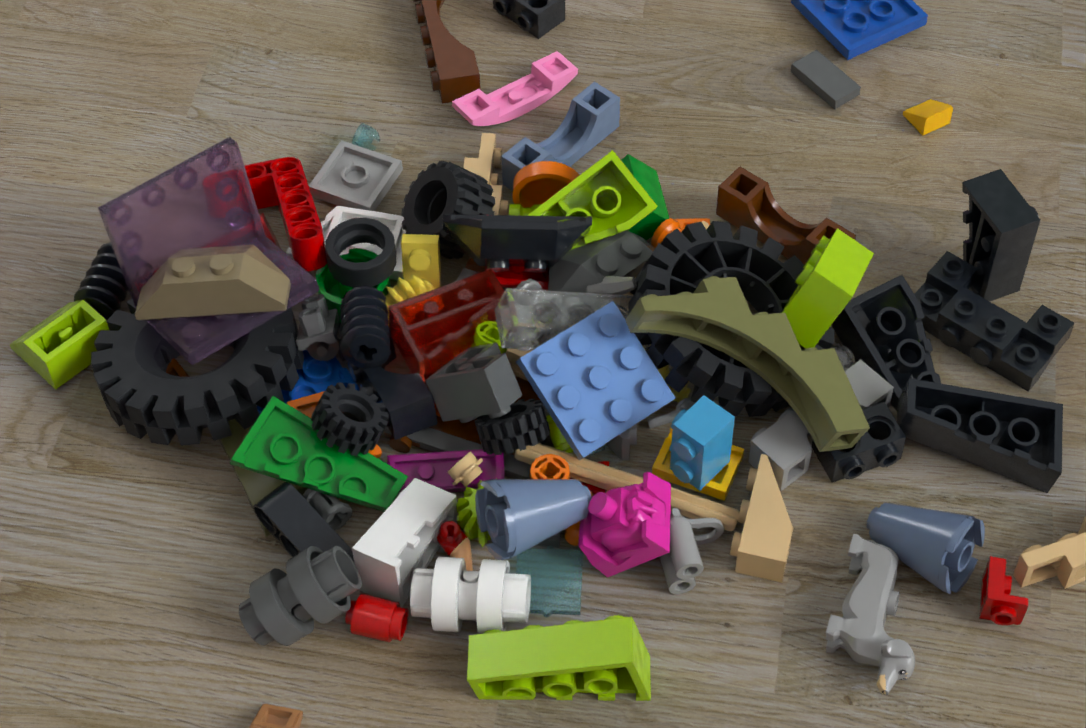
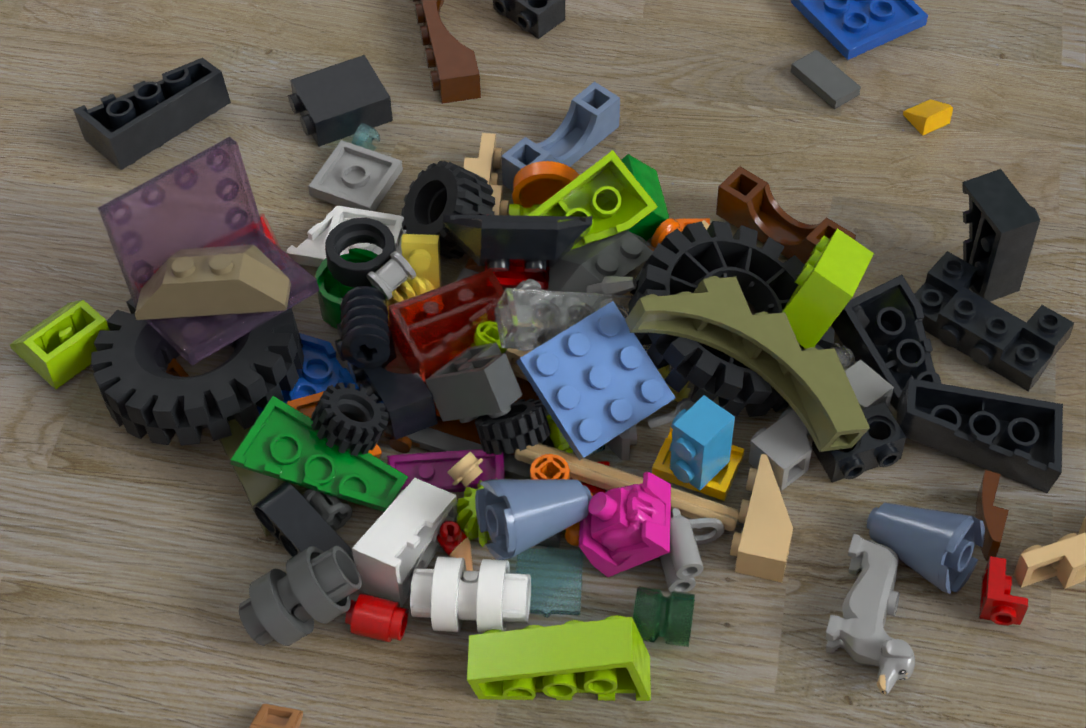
(104, 283): black piece -> none
(153, 113): none -> black wedge
(285, 185): red beam -> none
(318, 329): dark grey hips -> none
(339, 100): none -> black brick
(391, 274): none -> light grey bush
(519, 97): bright pink slope -> none
(664, 616): none -> clear green wheel
(992, 516): none -> reddish brown slope

